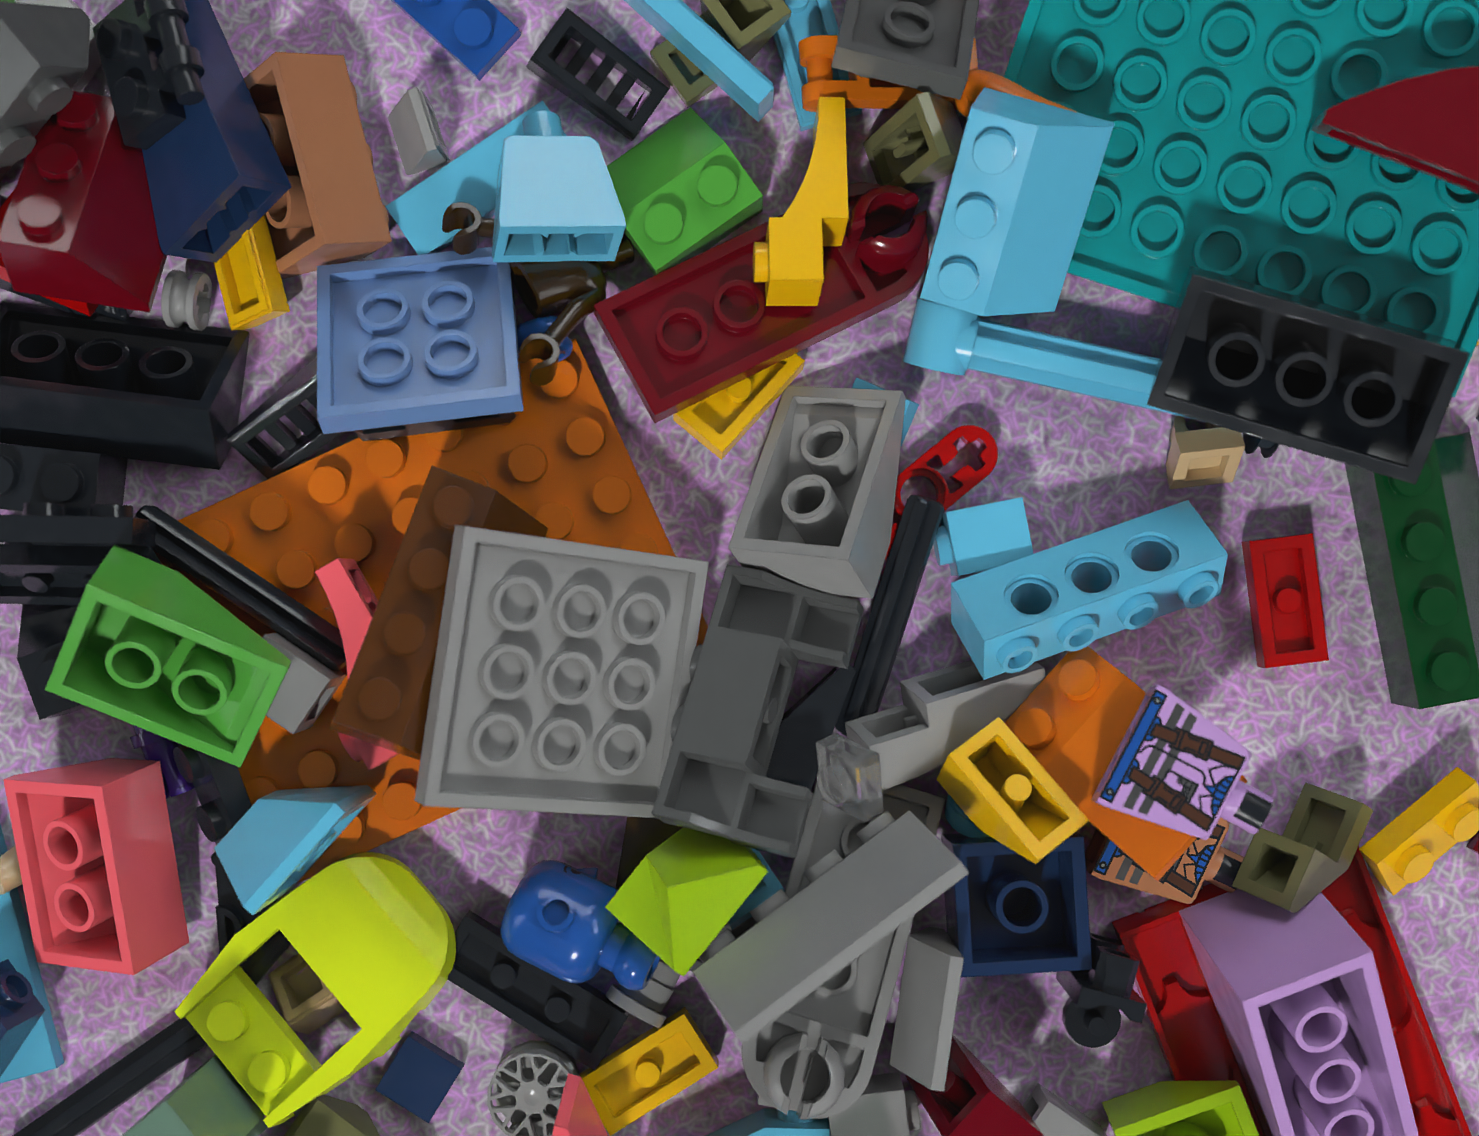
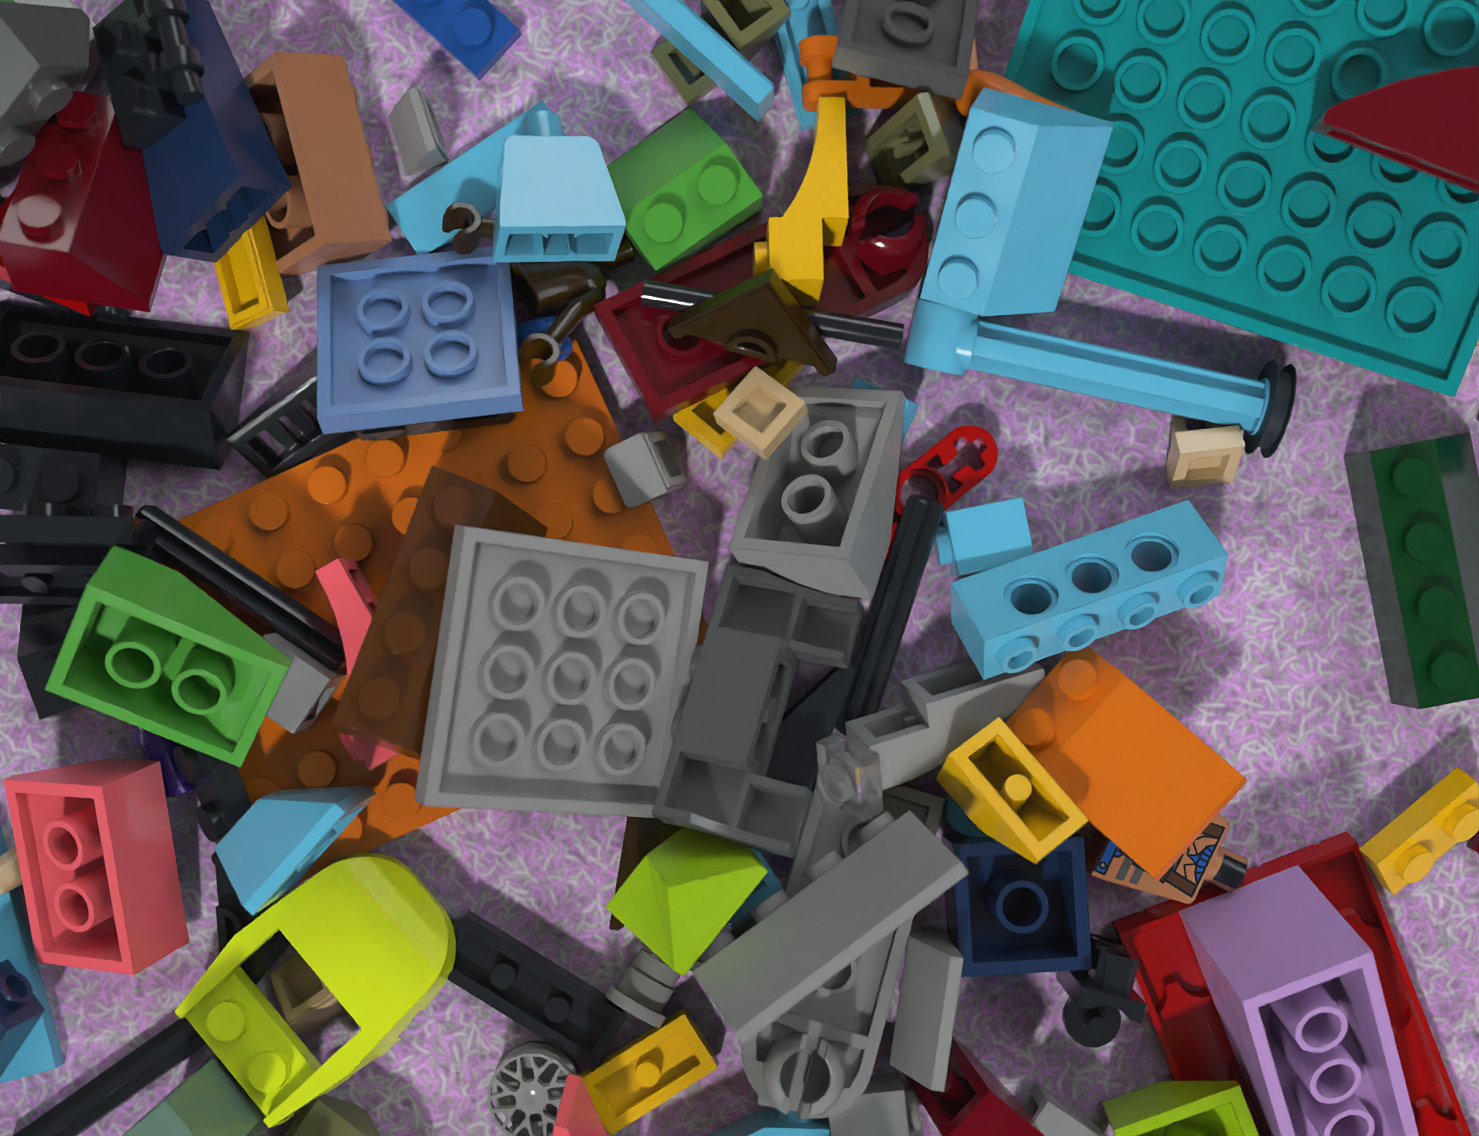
(186, 300): light grey bush -> none
(420, 1076): dark blue tile -> none
(564, 80): black slope -> none
(564, 929): blue piece -> none
(645, 467): none -> light grey slope
(759, 322): none -> dark brown tile
(760, 412): none -> tan tile
(827, 323): none -> black bar
(1180, 771): torso -> none
(1285, 600): red plate -> none
(1306, 374): black slope -> none
(1309, 853): olive slope -> none

